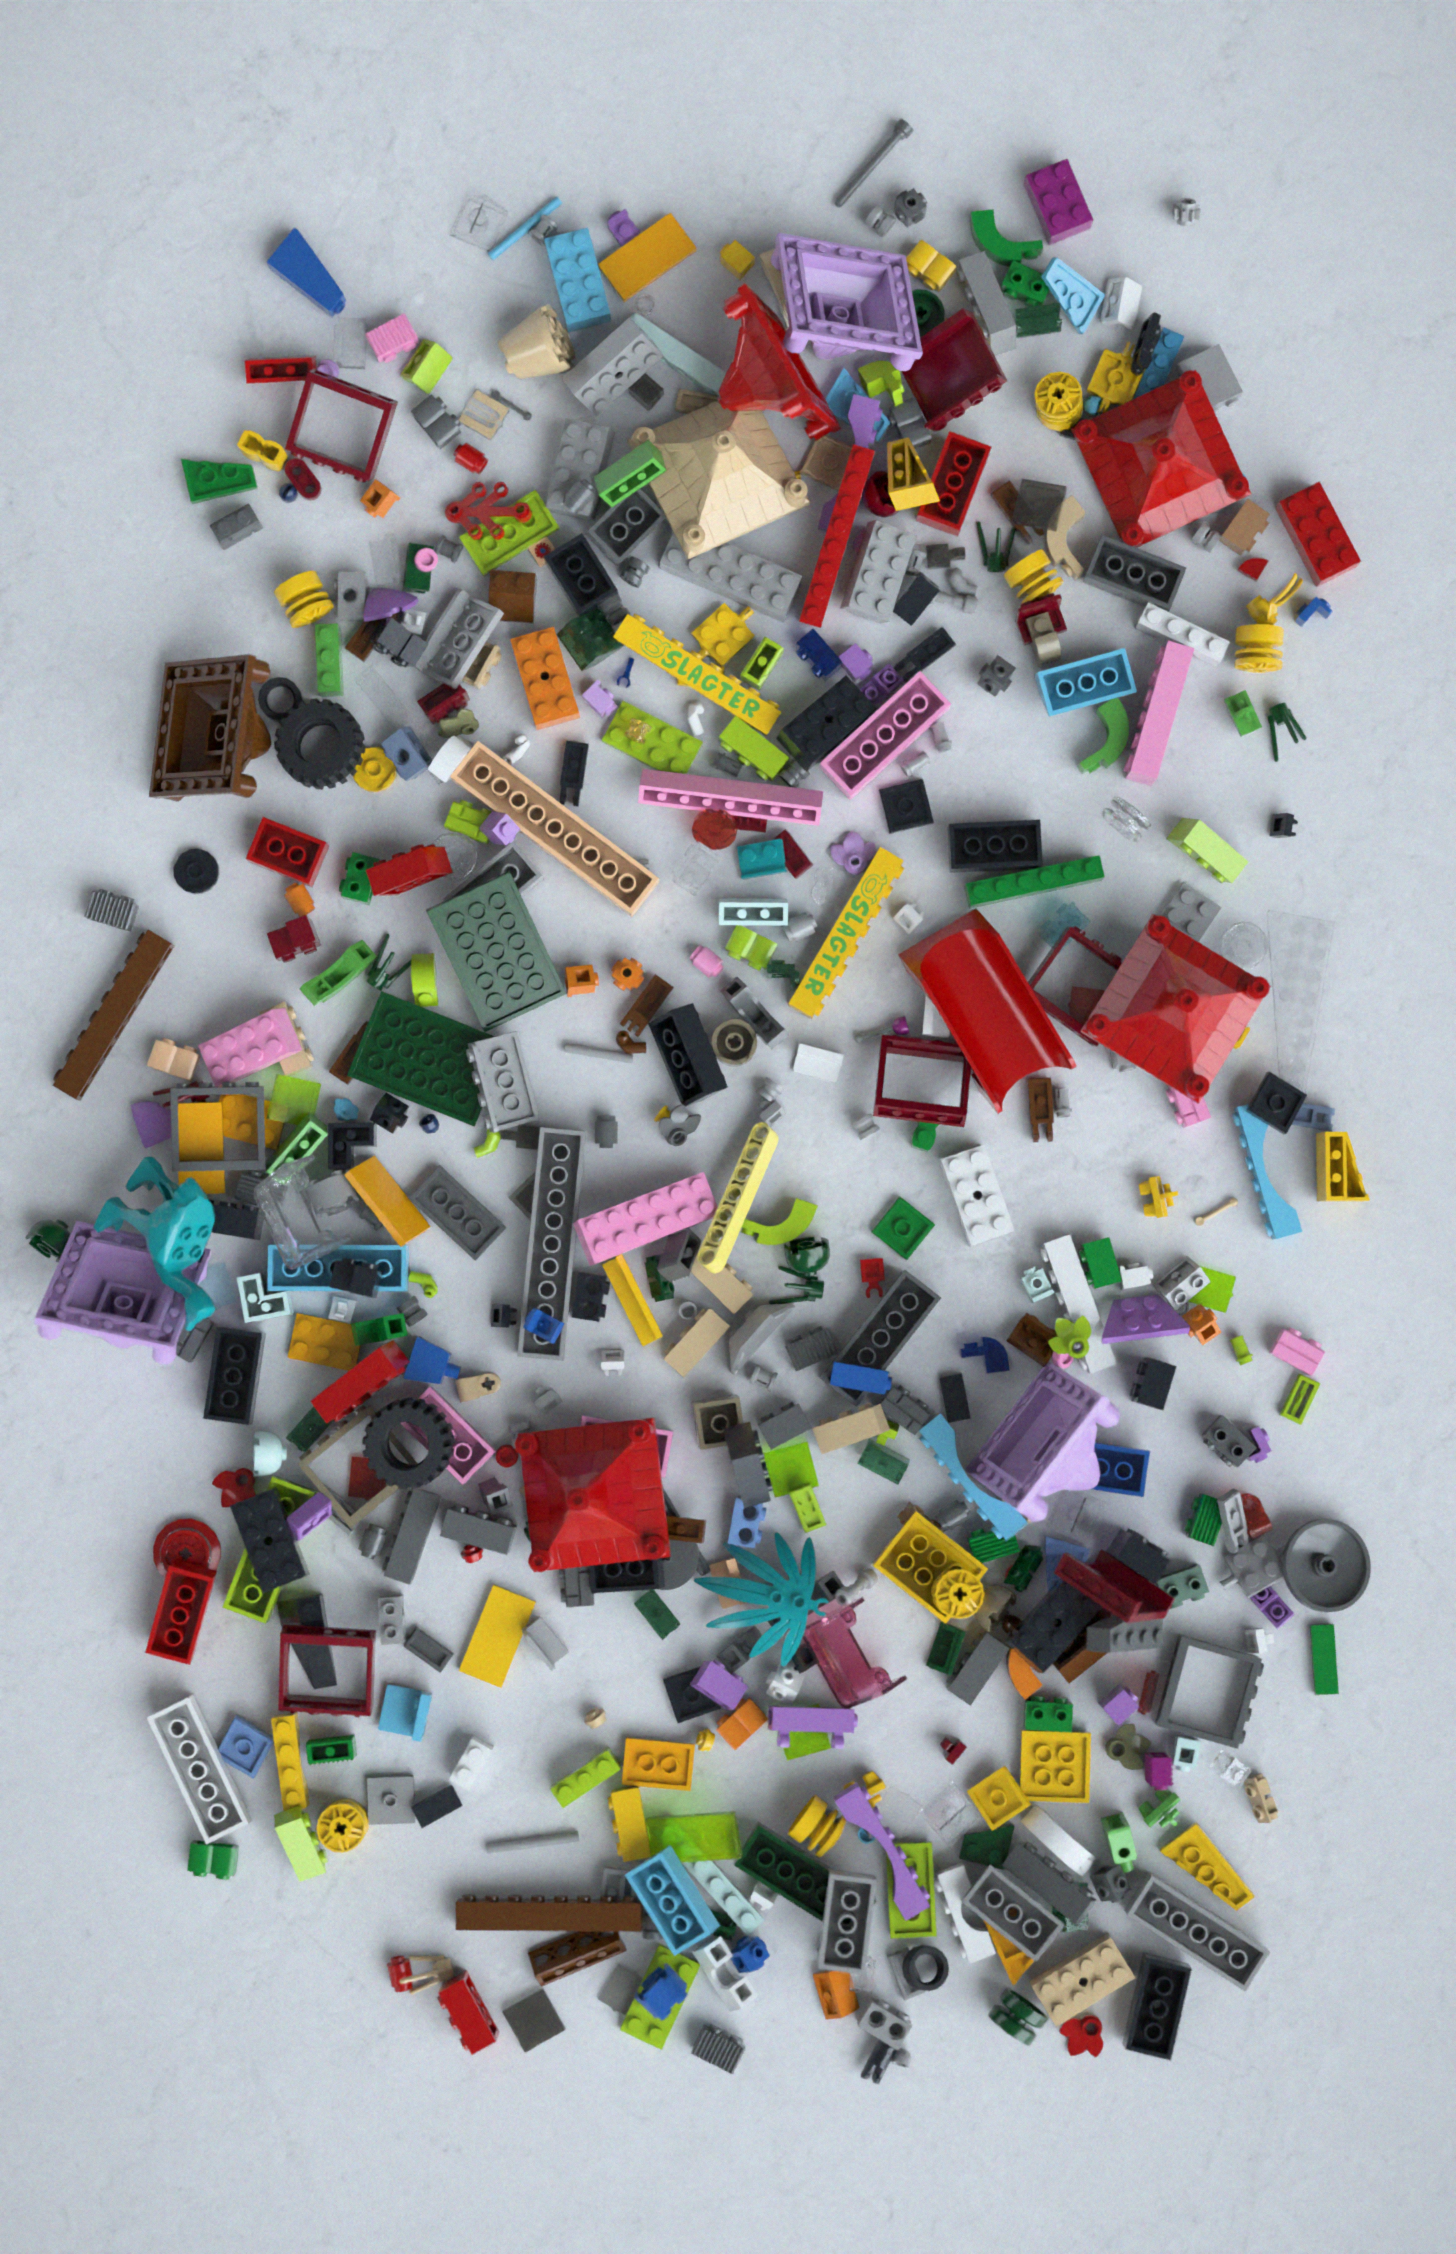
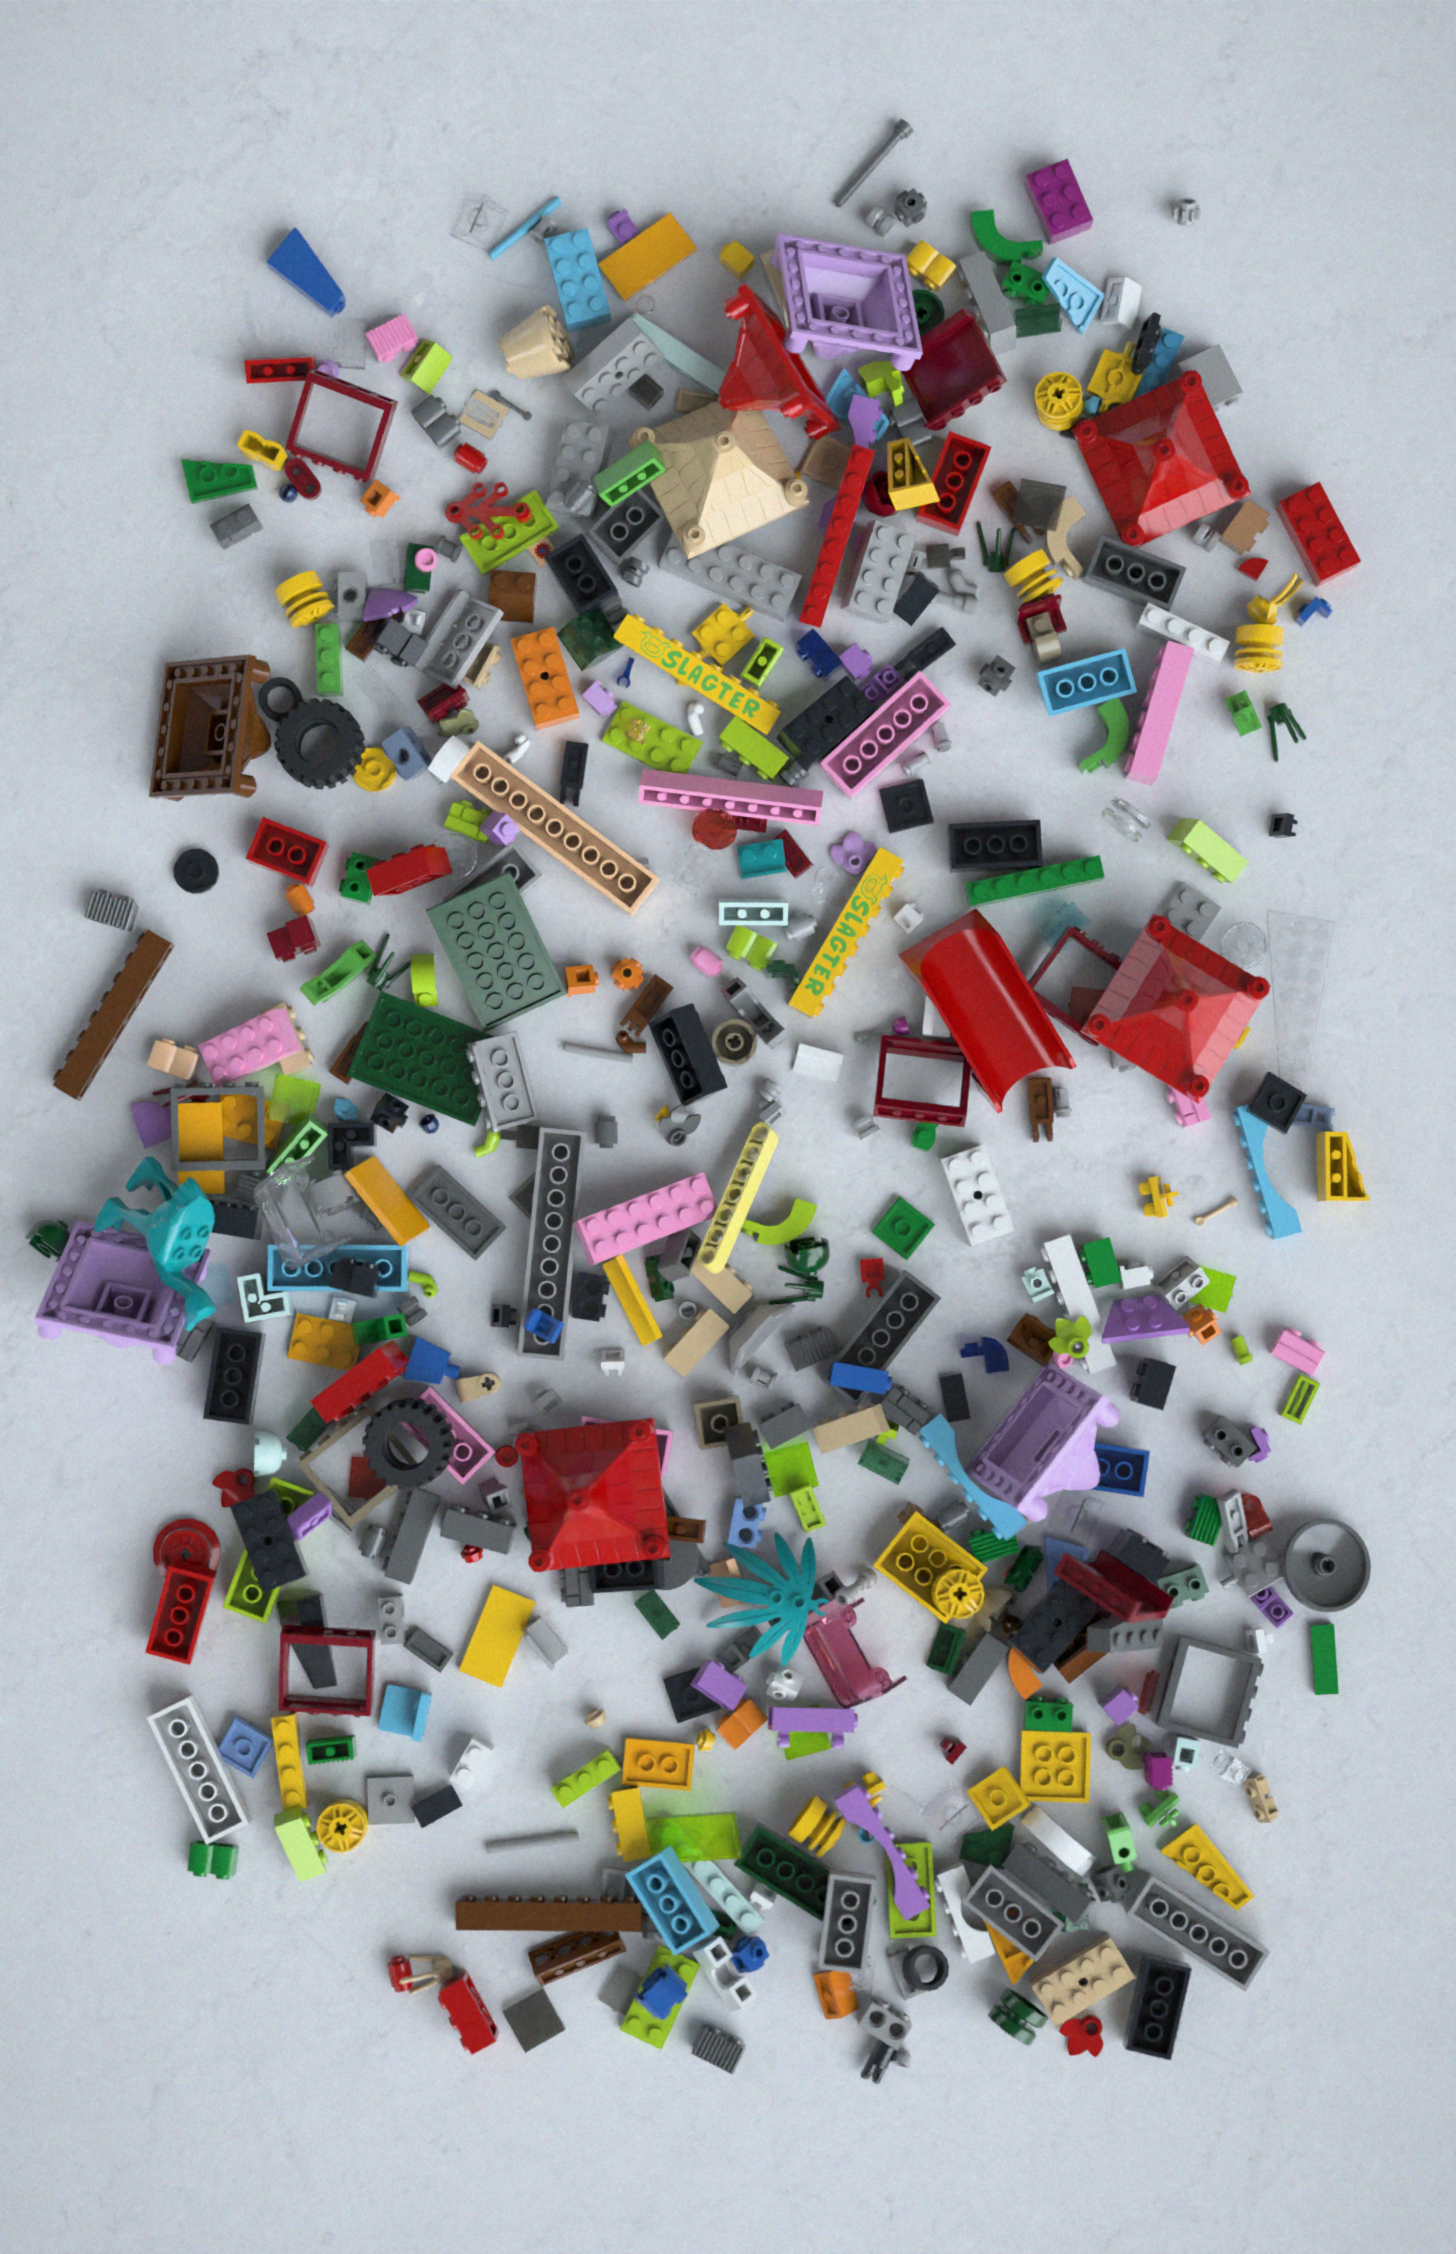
(804, 1658): black tile -> none

